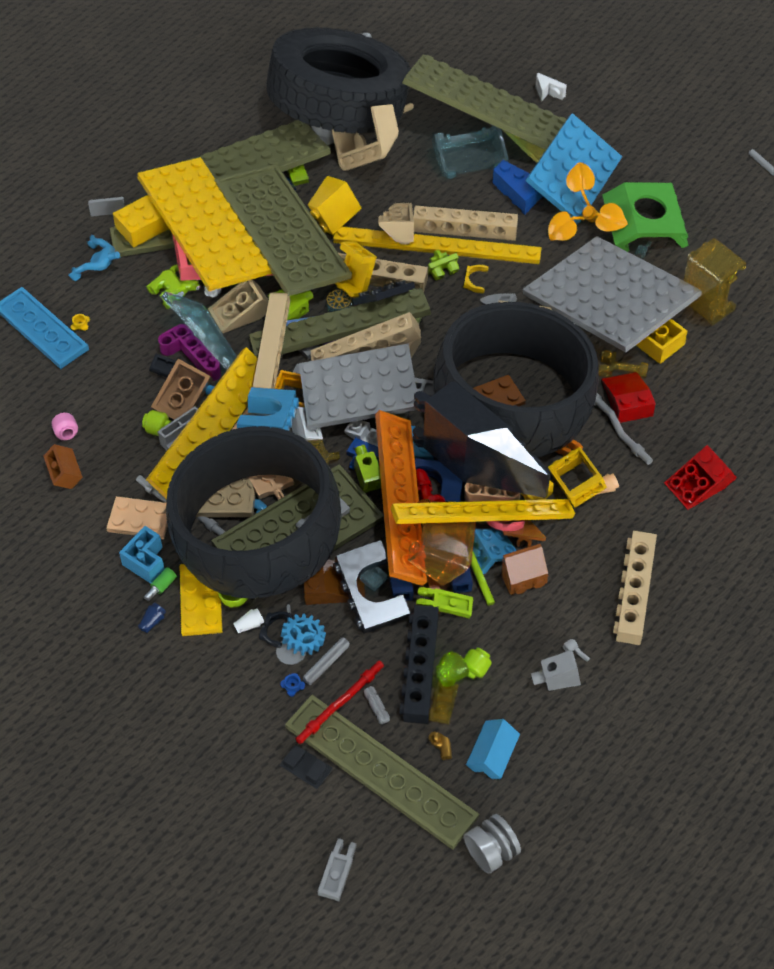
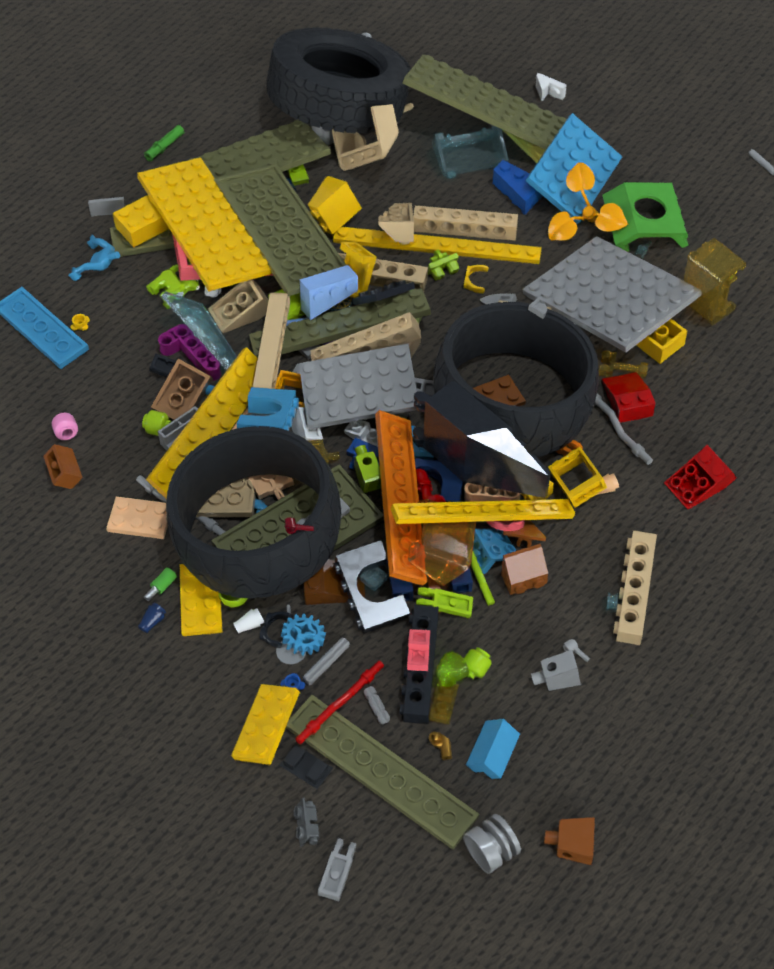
(141, 554): dark azure brick -> none
(160, 146): none -> bright green pin
(265, 724): none -> yellow plate
(291, 526): none -> dark red hand
(305, 813): none -> dark grey hinge
(326, 290): none -> light blue wedge
(418, 650): none -> coral slope
(538, 307): none -> light grey tile
(573, 839): none -> dark orange torso
(612, 601): none -> clear light blue bush

